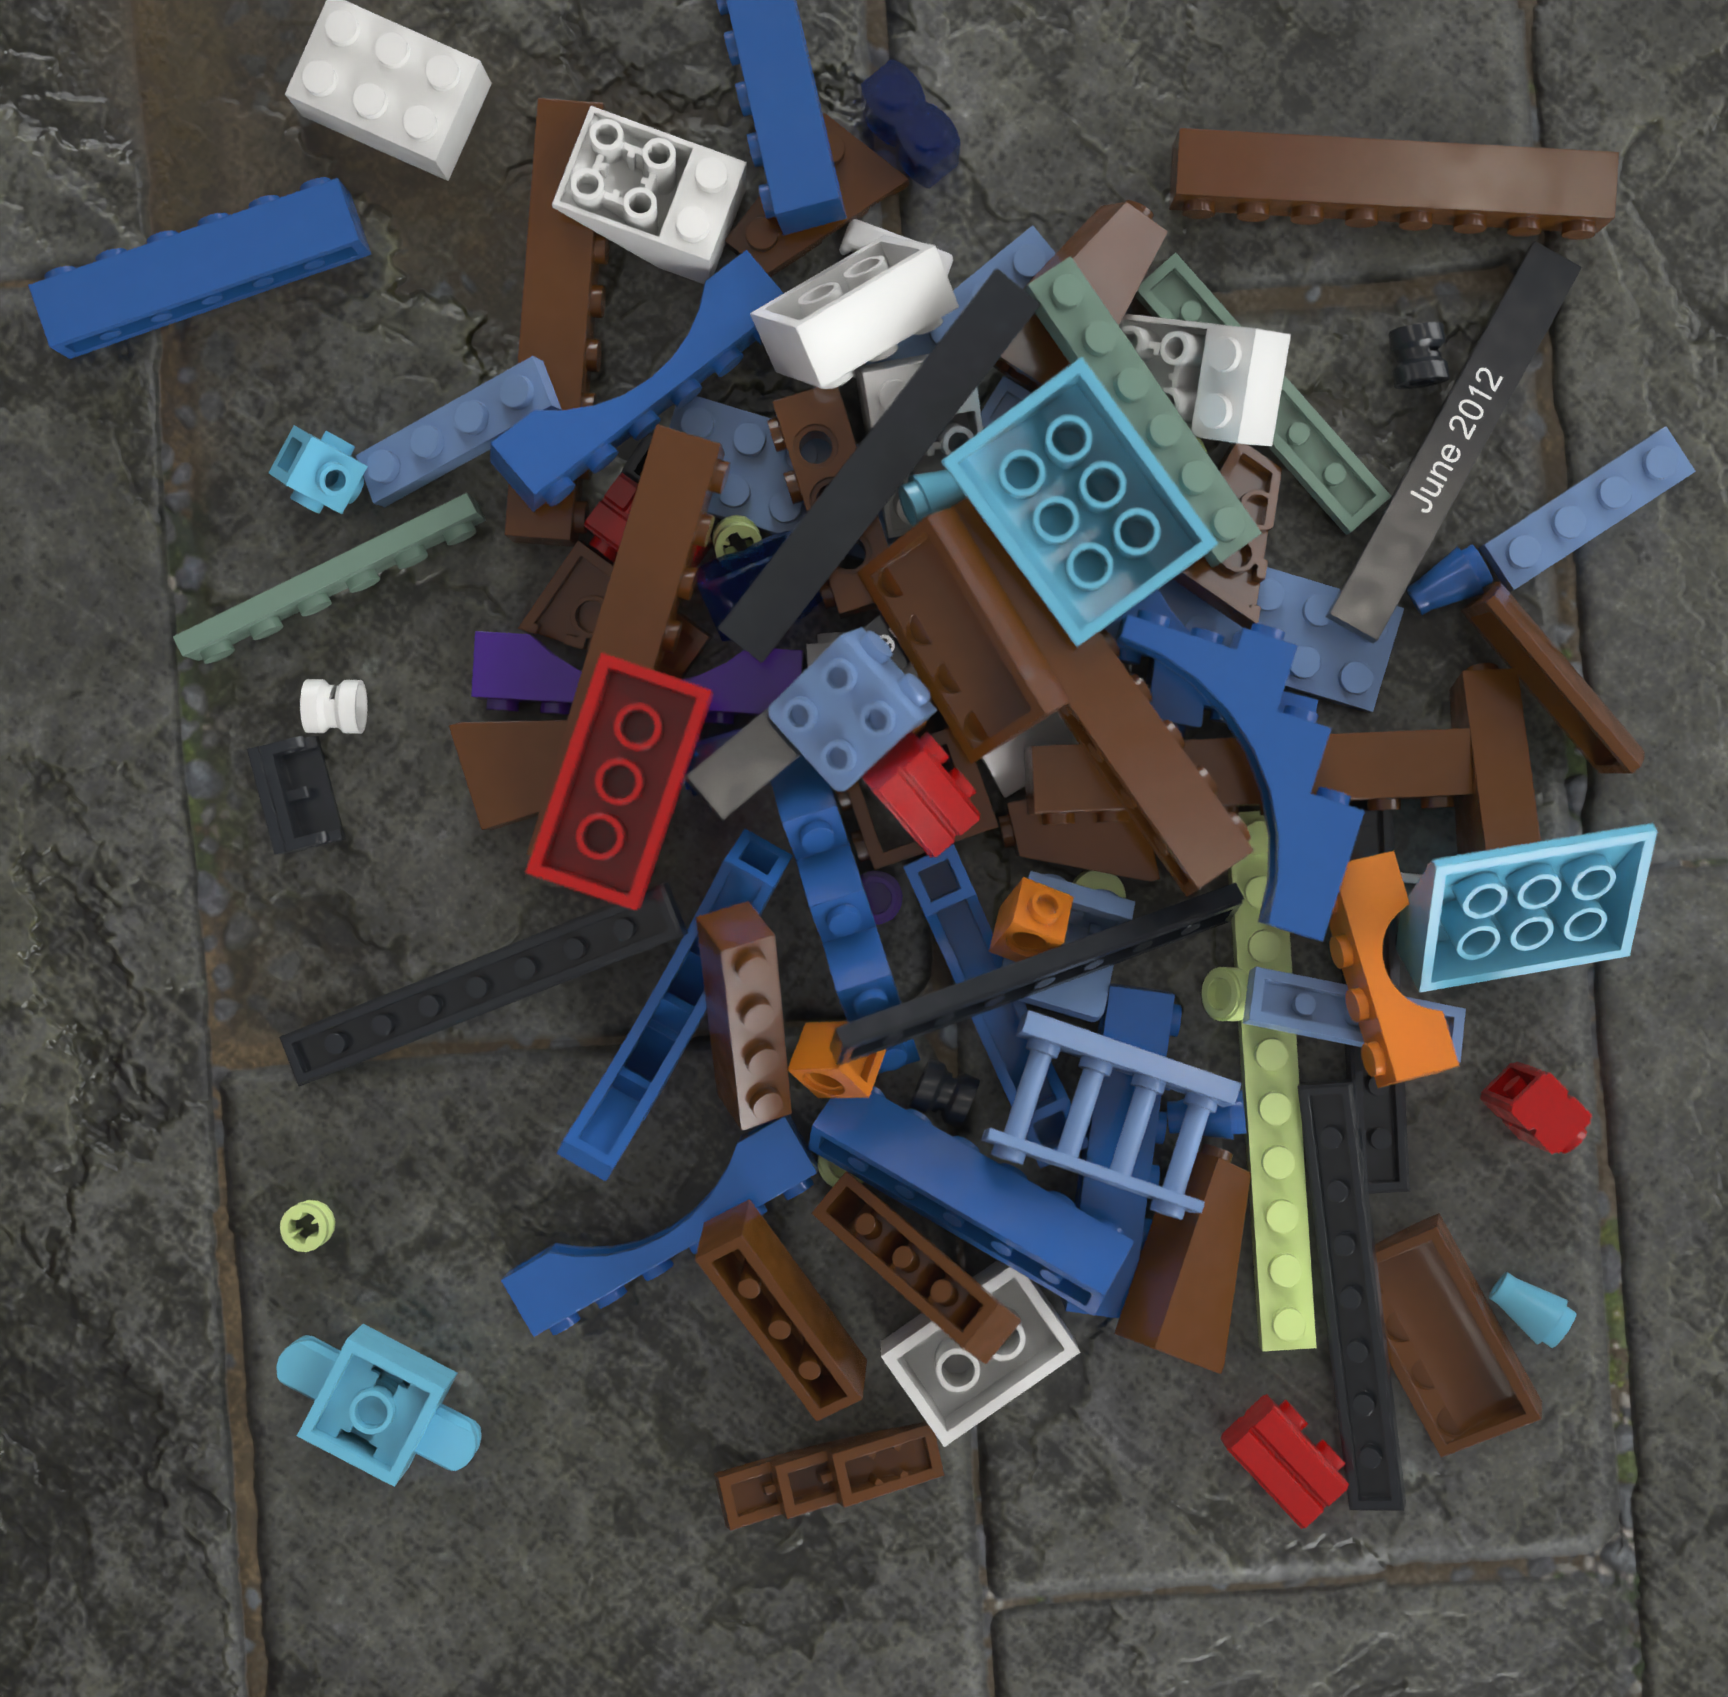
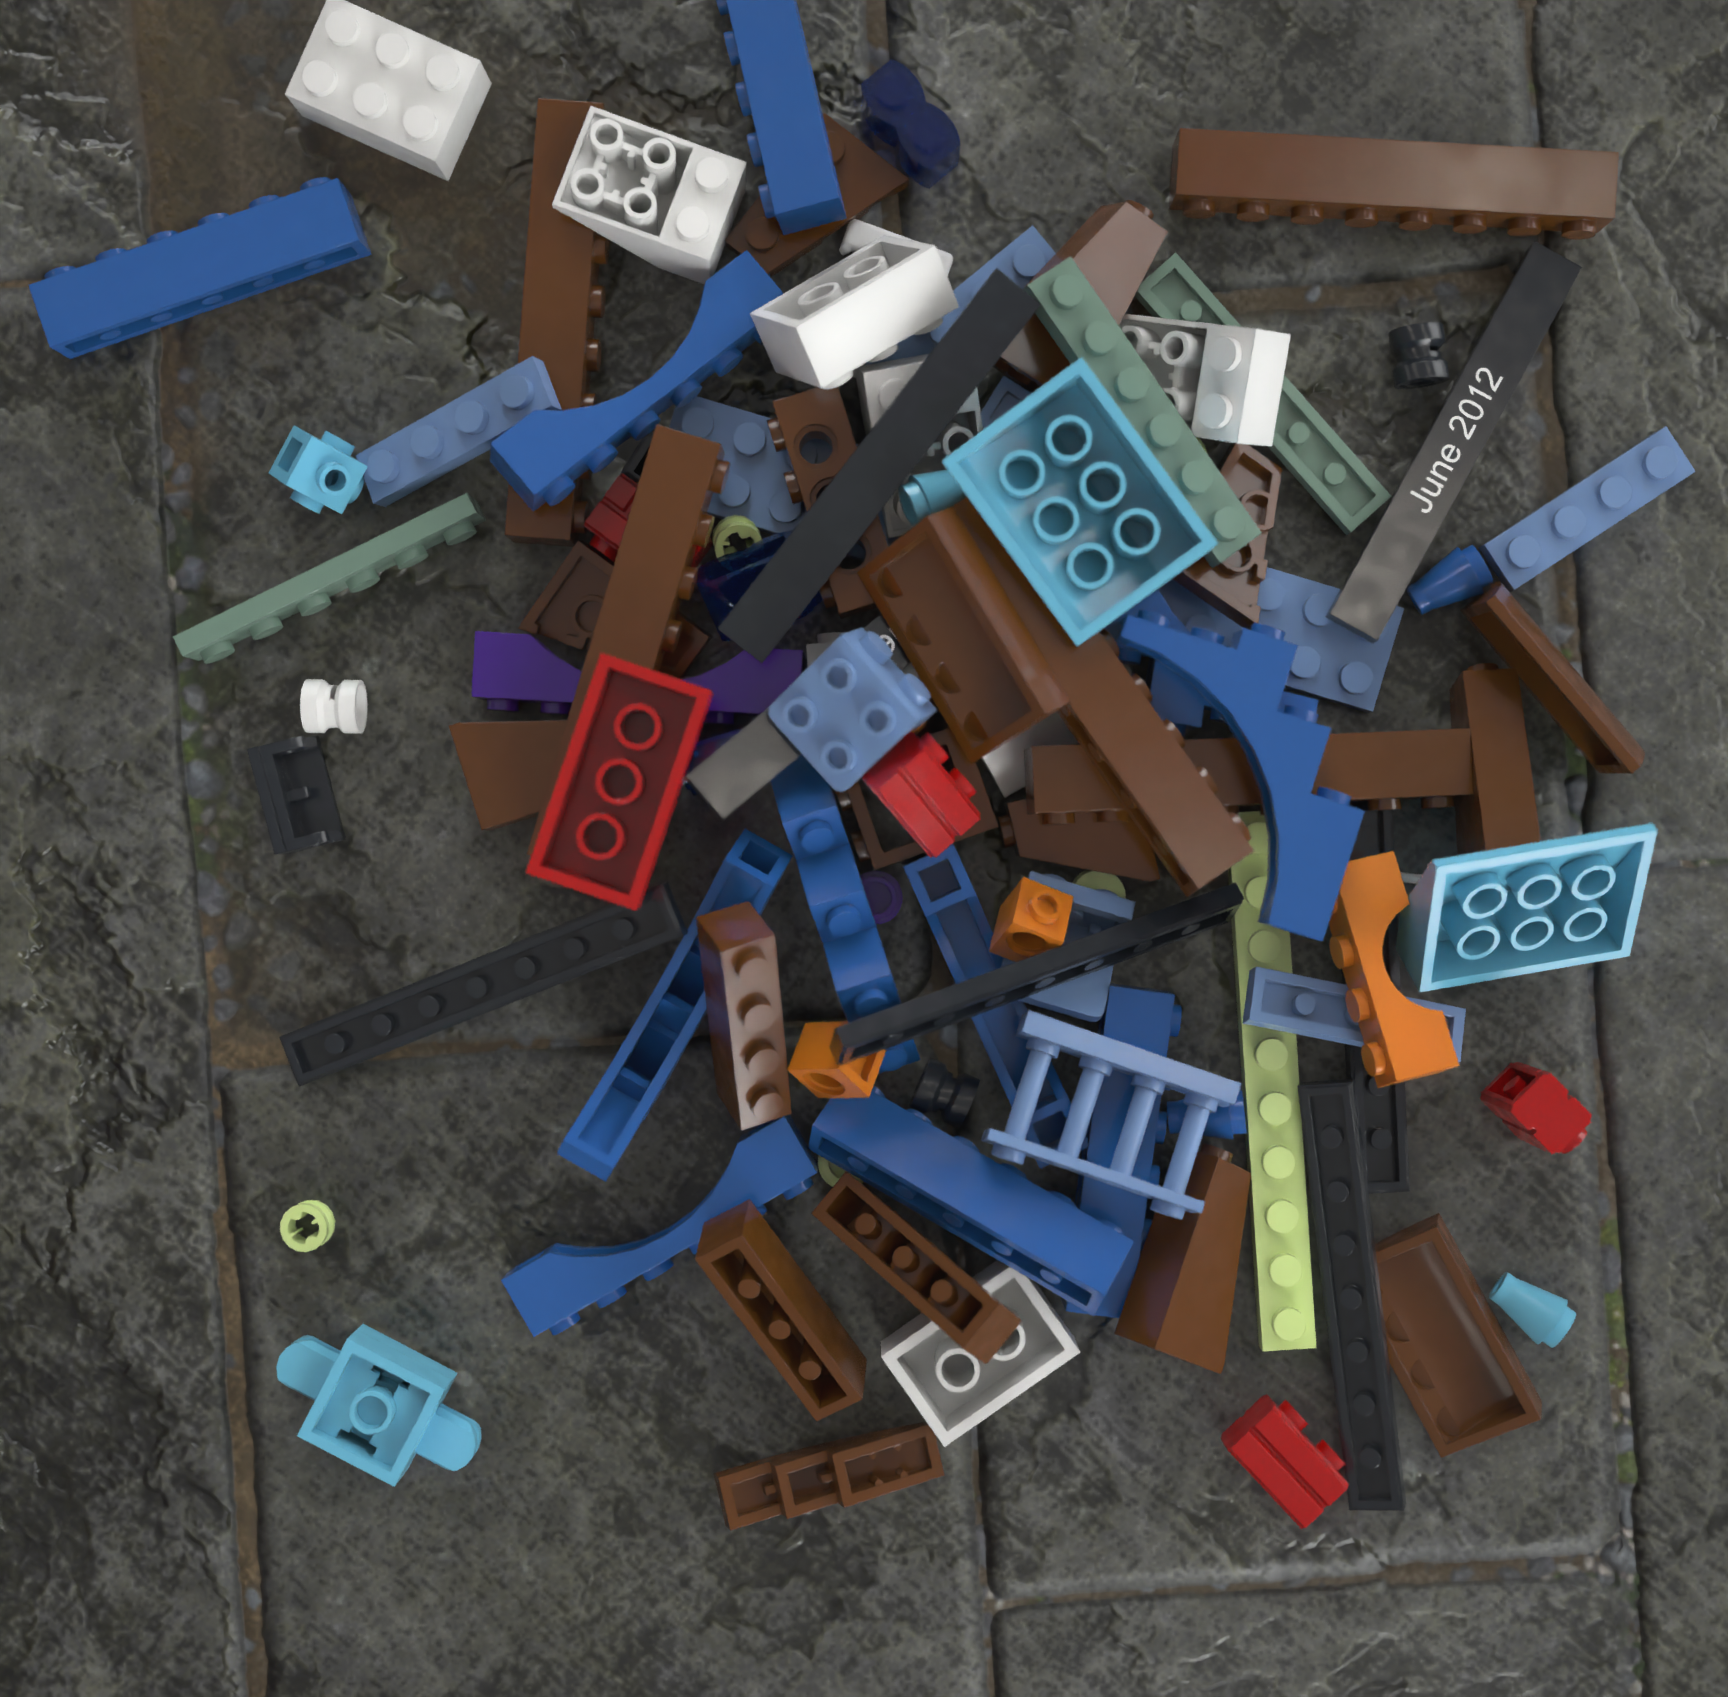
(1225, 993): yellowish green tile -> none

